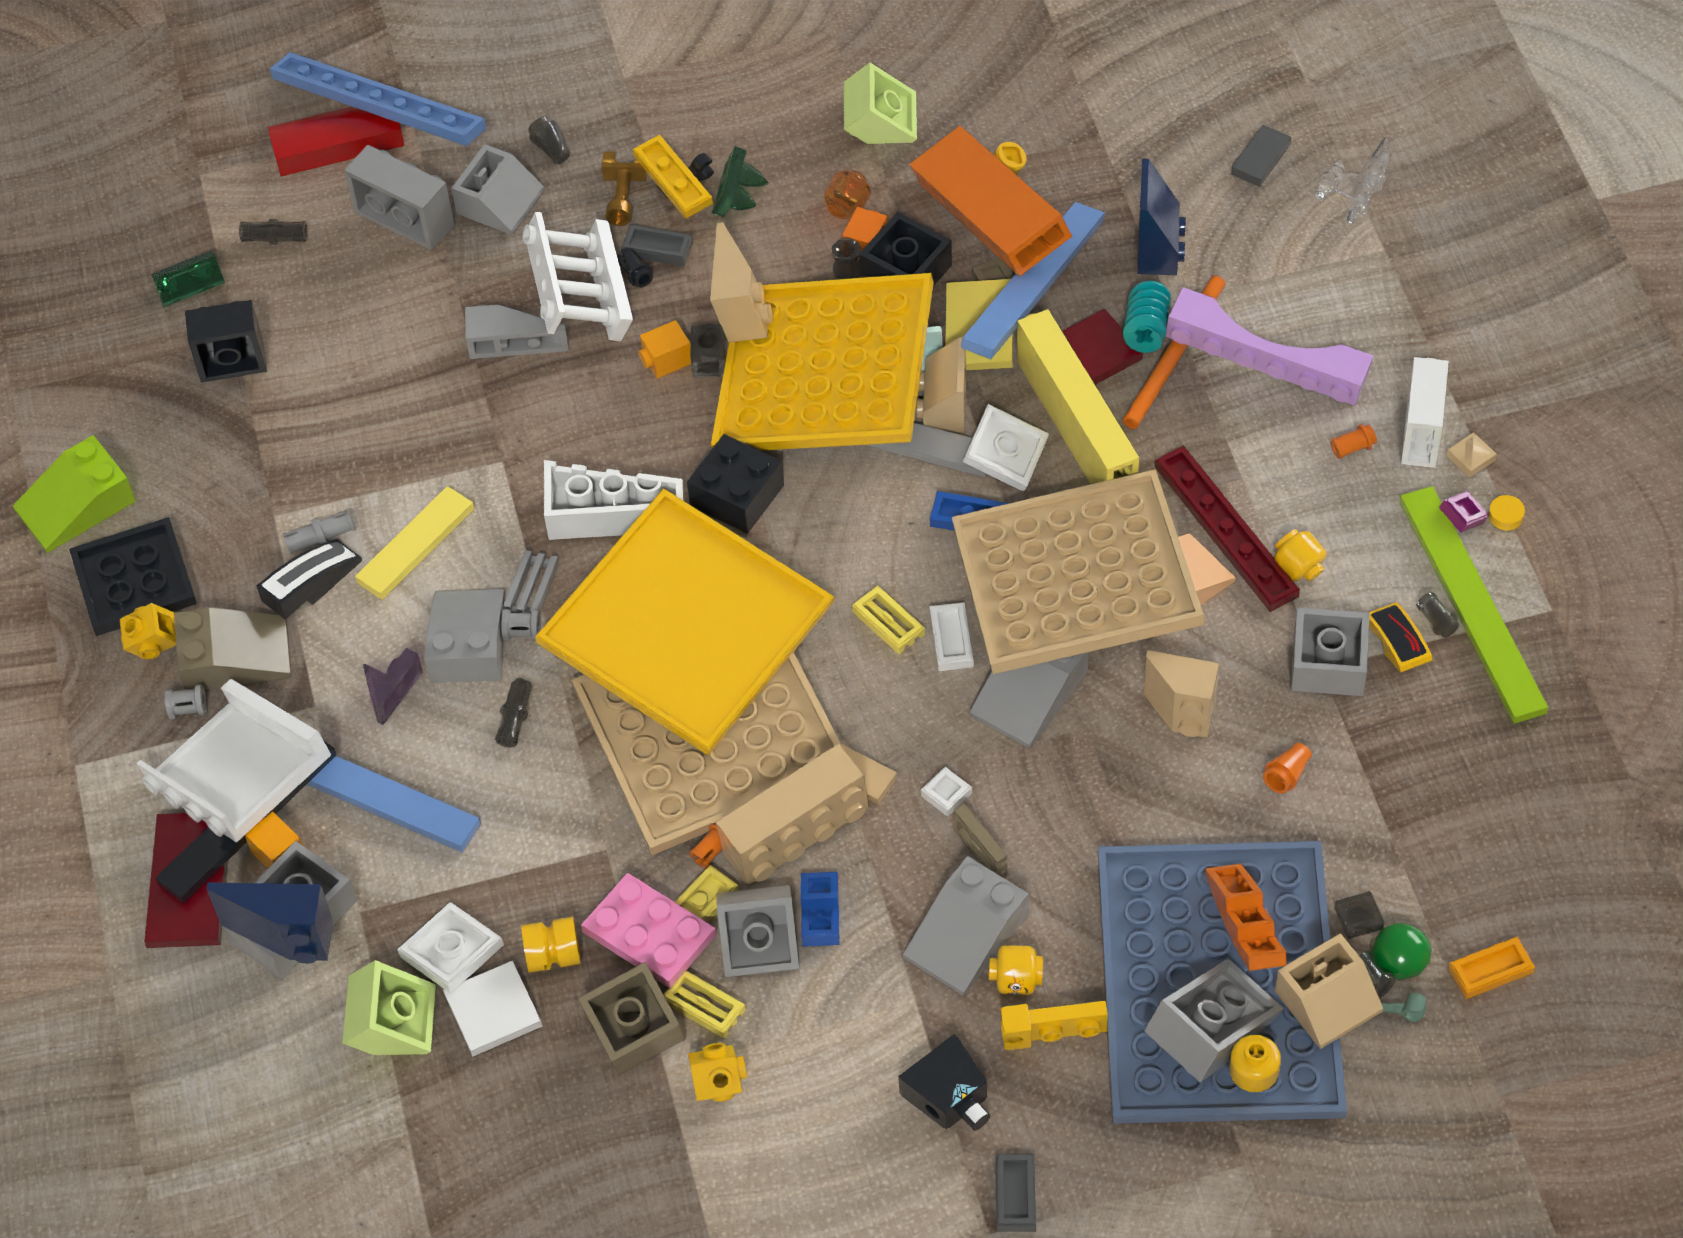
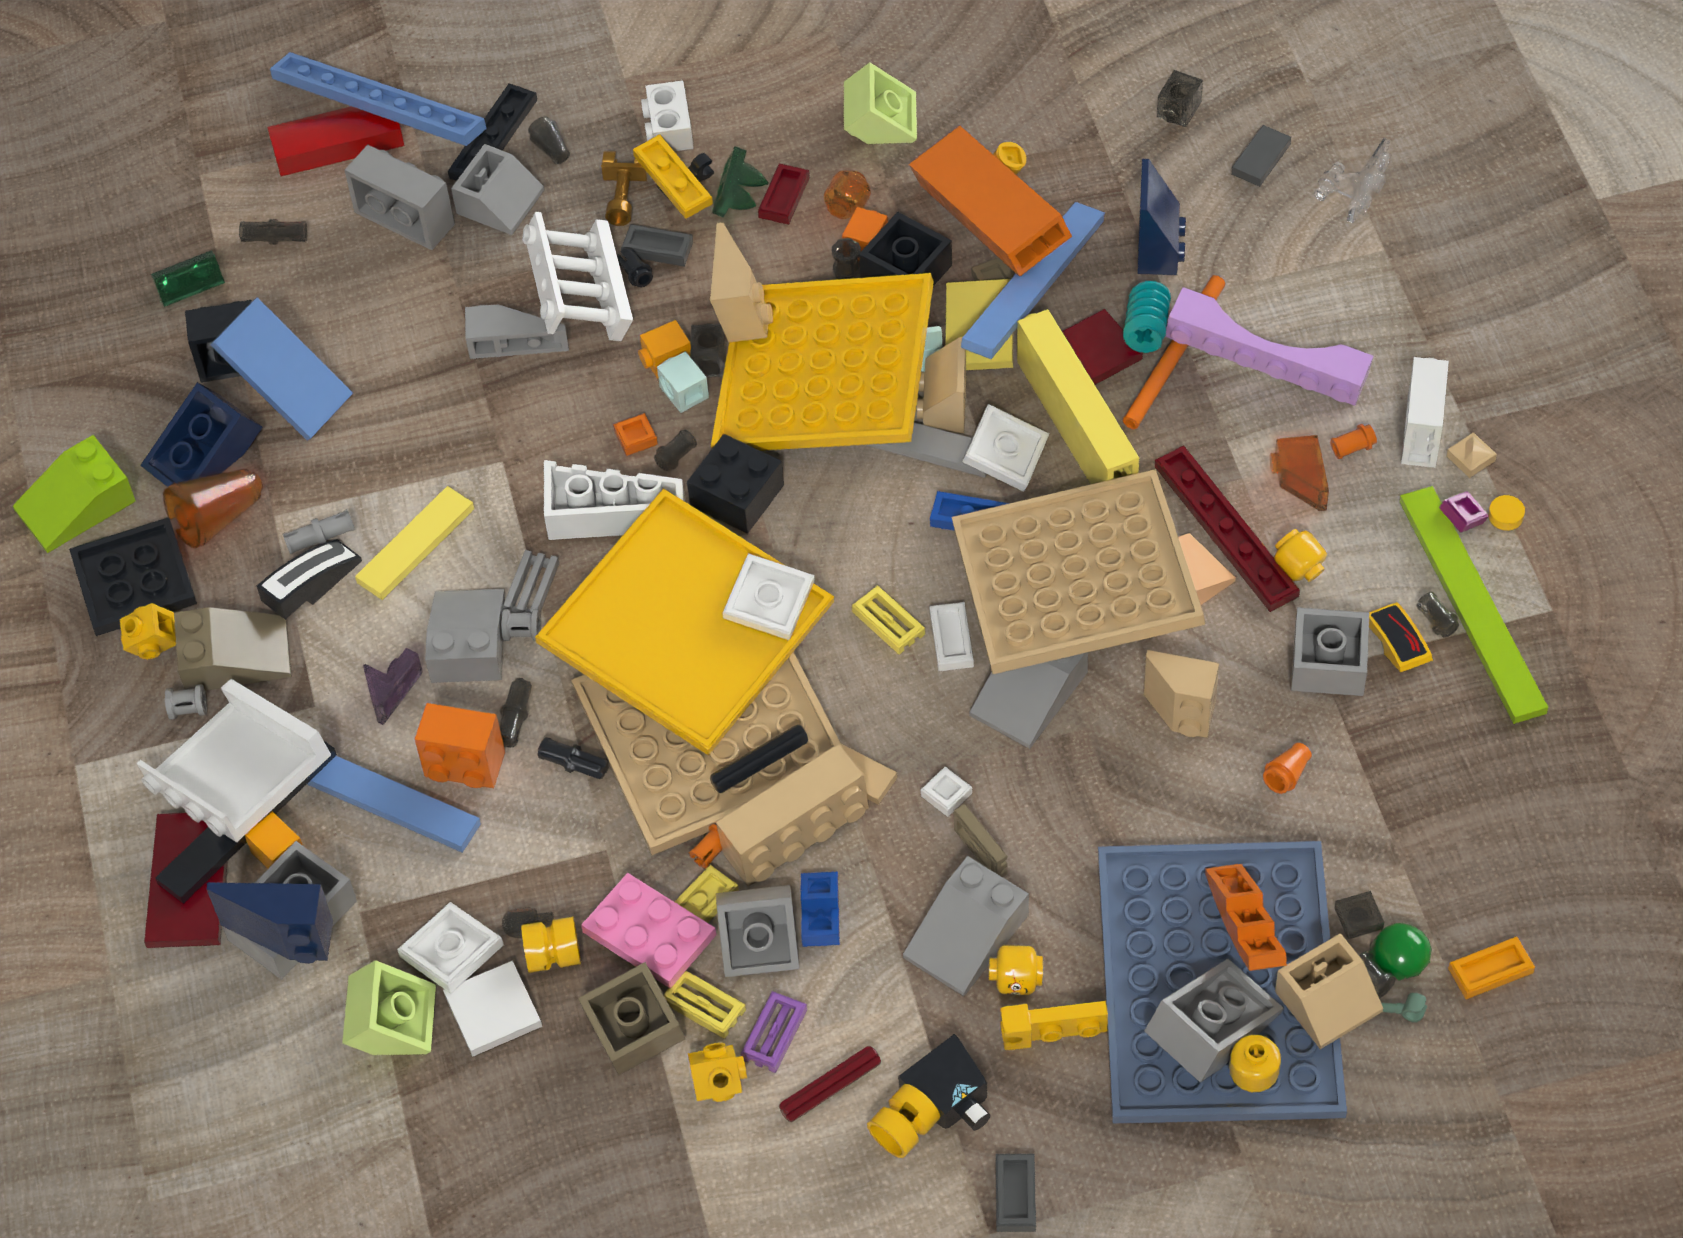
(201, 438): none -> dark blue slope
(210, 503): none -> clear orange cone
(281, 368): none -> medium blue tile
(460, 746): none -> orange brick
(500, 124): none -> black tile
(520, 916): none -> clear smoke cylinder
(572, 758): none -> black axle
(635, 434): none -> orange tile
(668, 114): none -> white brick
(669, 455): none -> clear smoke pin
(682, 382): none -> light aqua brick
(758, 758): none -> black axle
(761, 1058): none -> medium lavender tile
(768, 596): none -> white tile
(783, 194): none -> dark red tile
(829, 1083): none -> dark red axle
(900, 1124): none -> yellow wheel
(1179, 98): none -> clear smoke brick
(1301, 469): none -> clear orange slope

